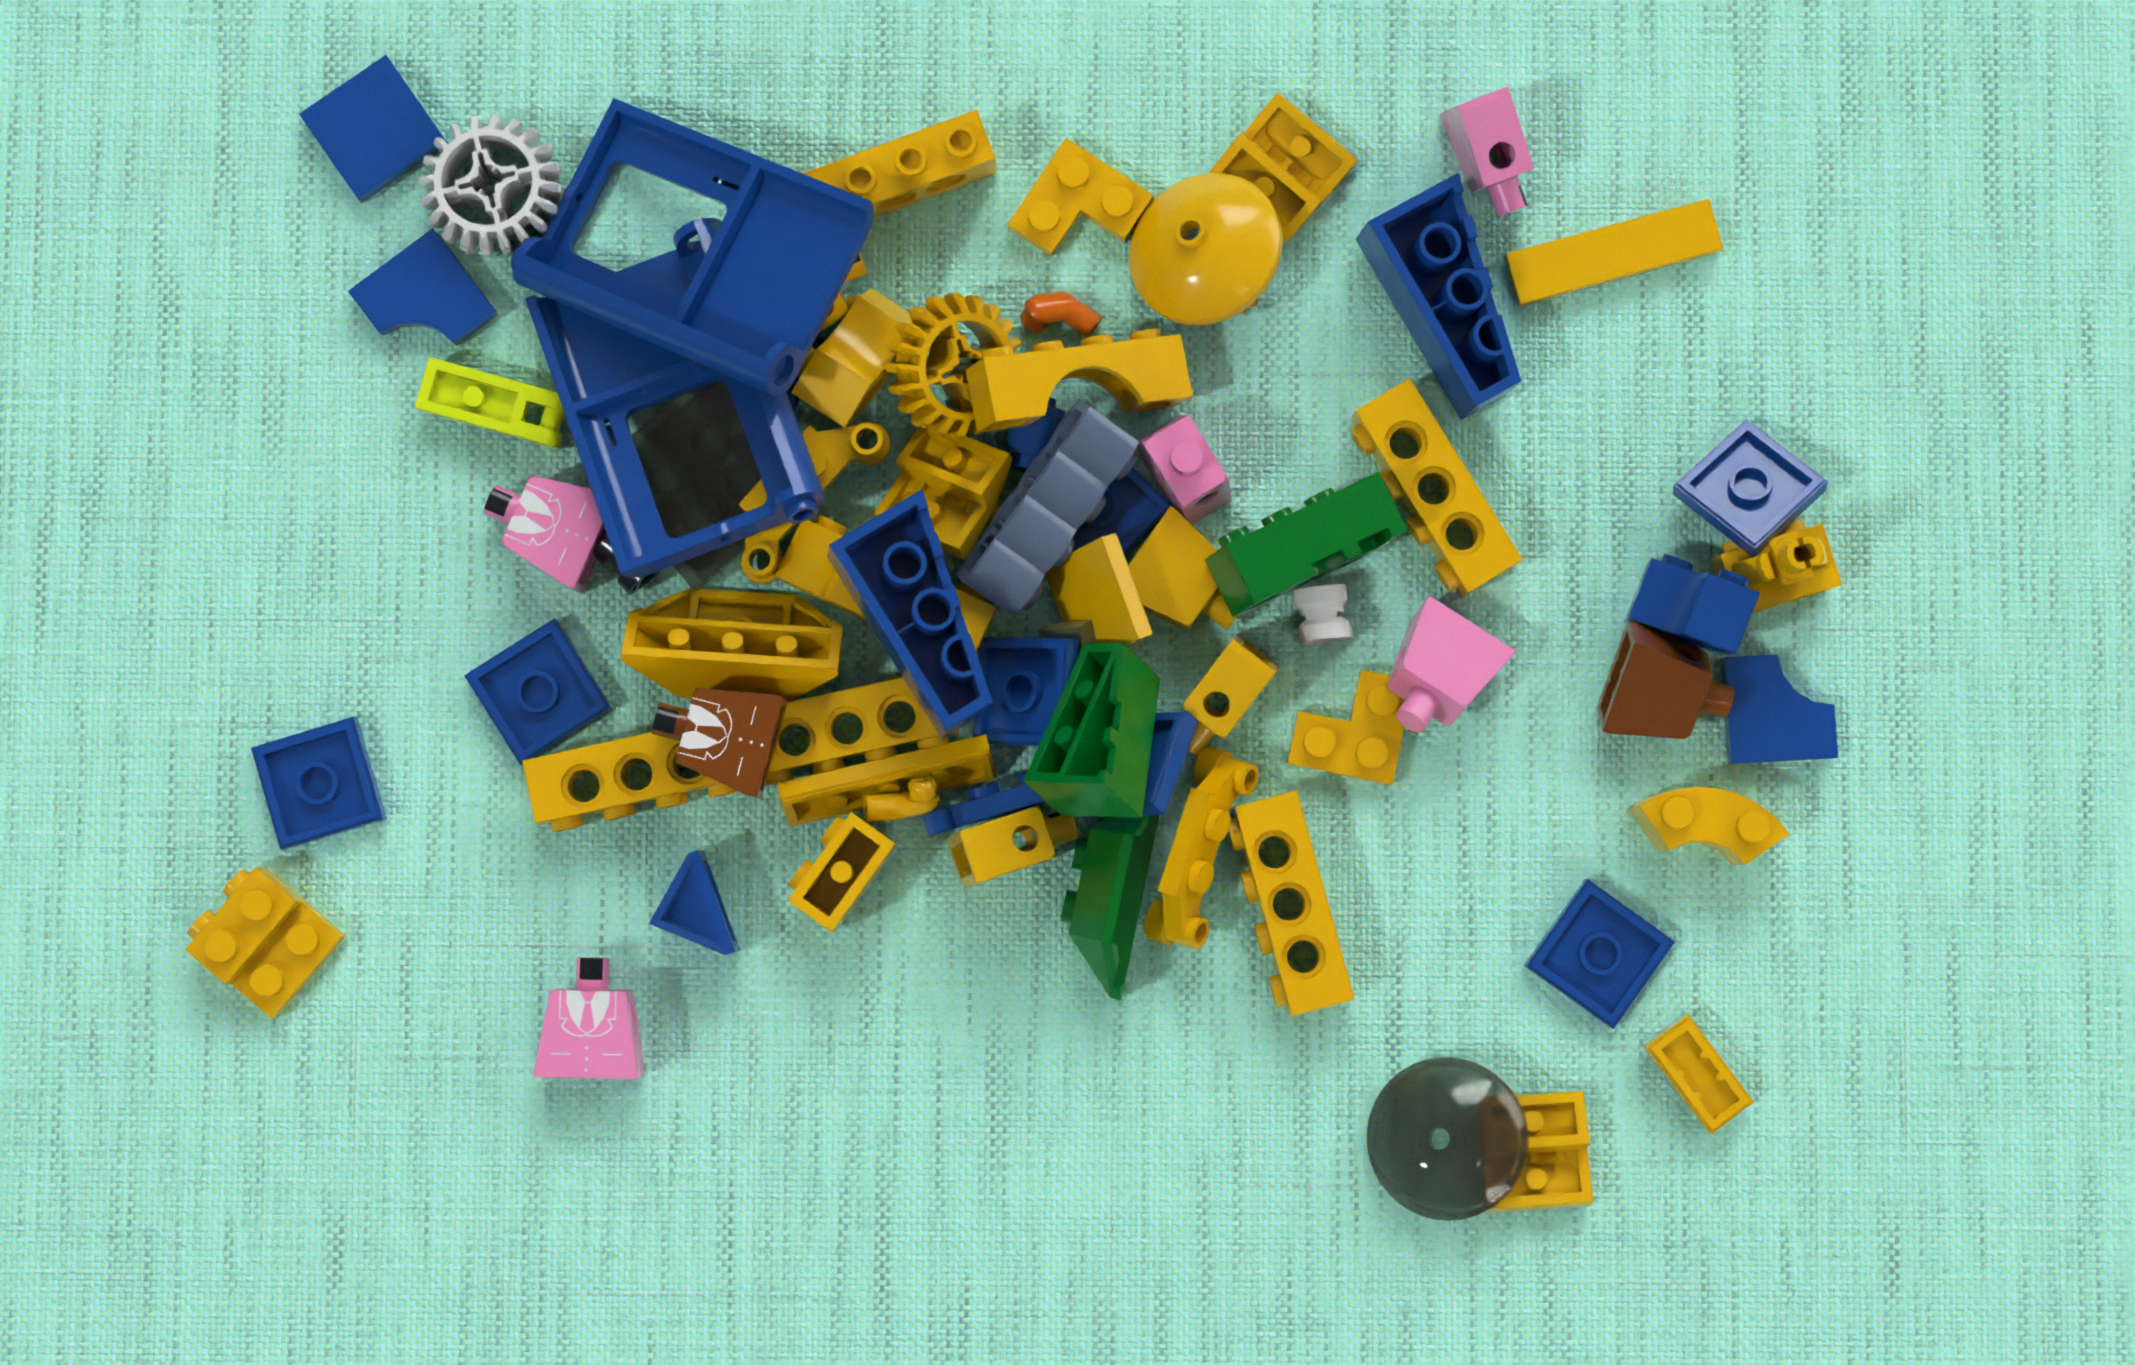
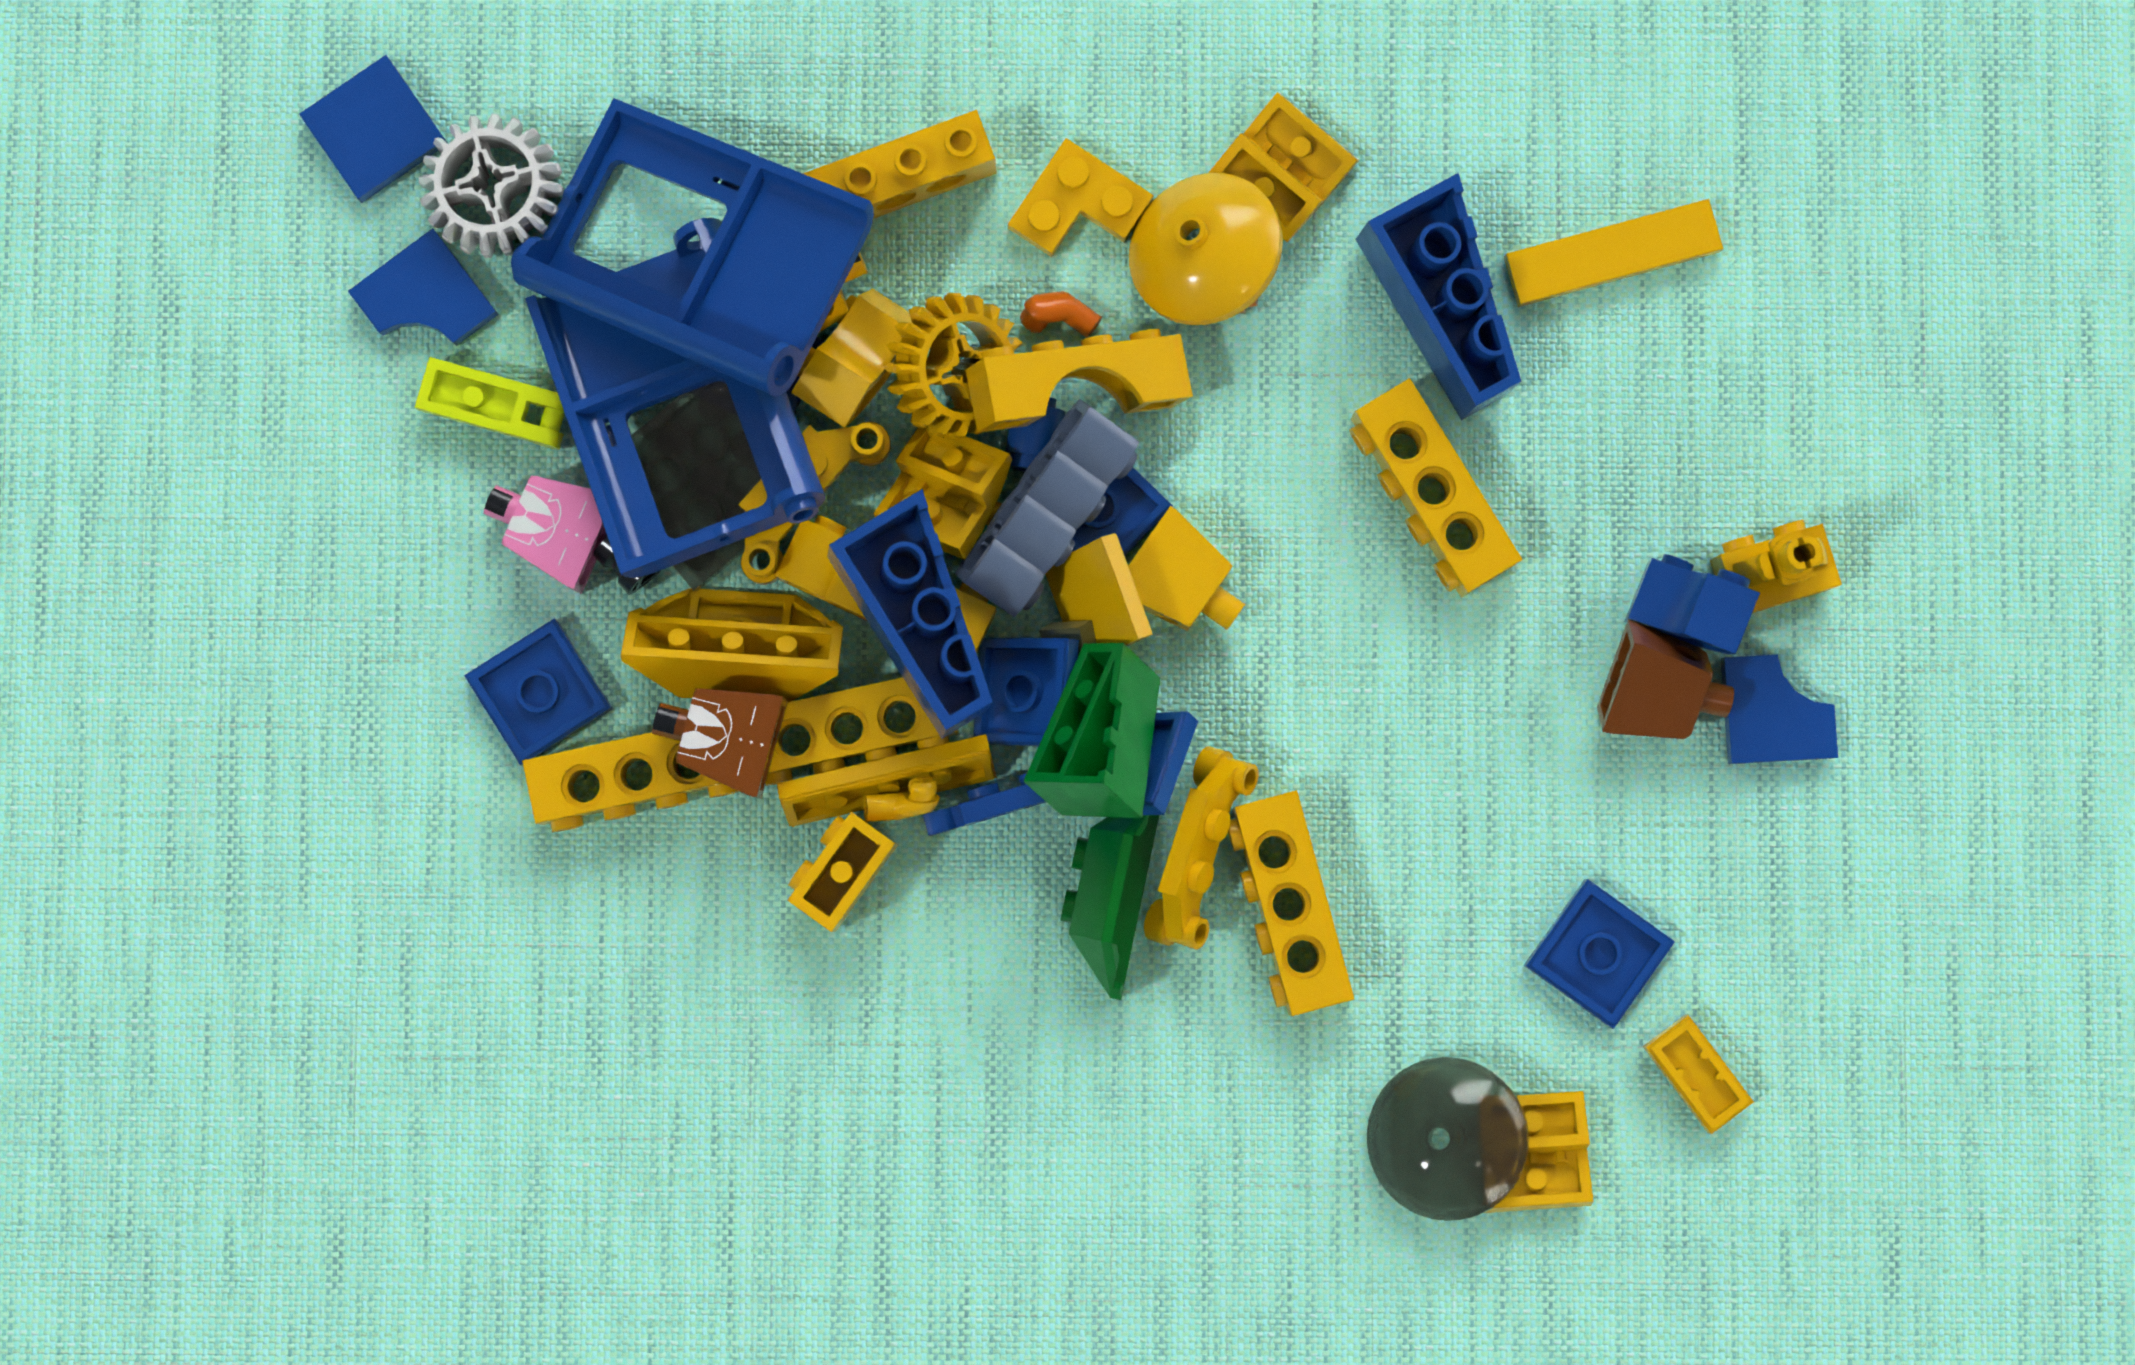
(263, 939): yellow plate -> none
(318, 783): blue tile -> none
(590, 1029): bright pink torso -> none
(695, 907): blue slope -> none
(989, 848): yellow torso -> none
(1185, 468): bright pink torso -> none
(1241, 676): yellow torso -> none
(1304, 543): green wedge -> none
(1322, 611): white wheel -> none
(1355, 748): yellow plate -> none
(1442, 665): bright pink torso -> none
(1484, 126): bright pink torso -> none
(1710, 818): yellow brick -> none
(1750, 488): tile -> none

